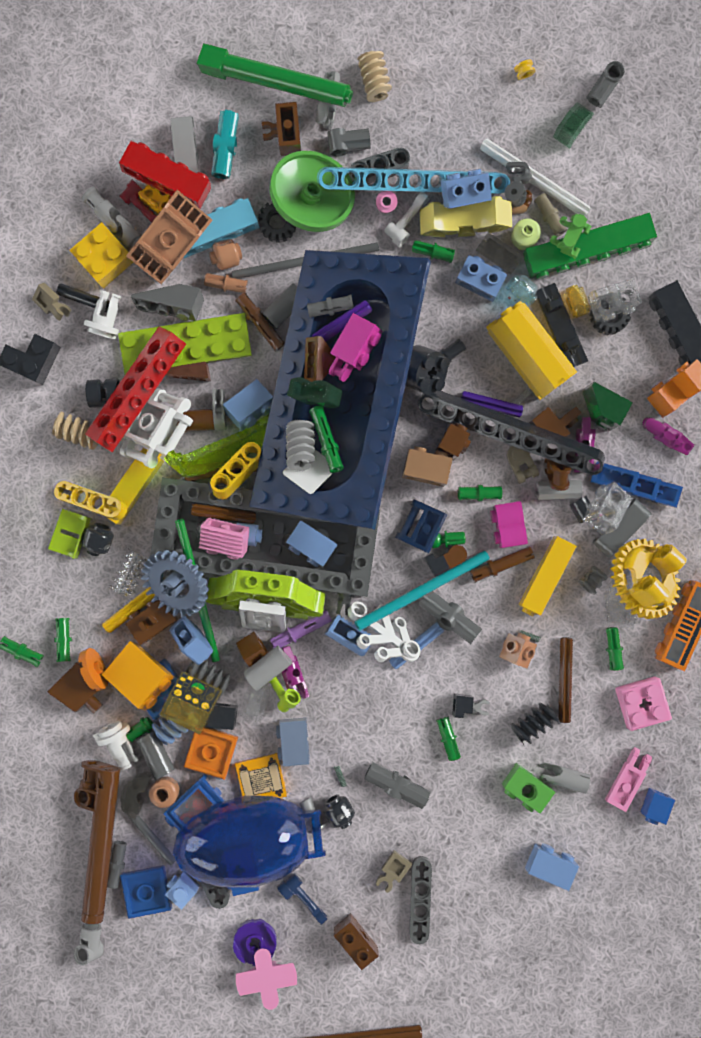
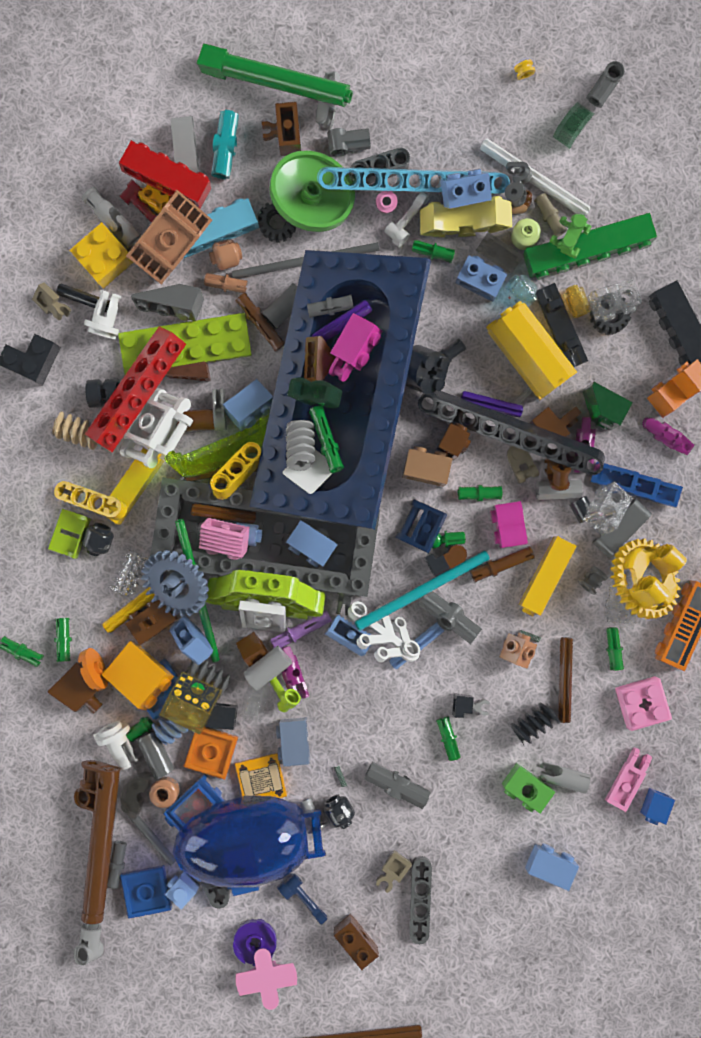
(374, 75): tan piece -> none

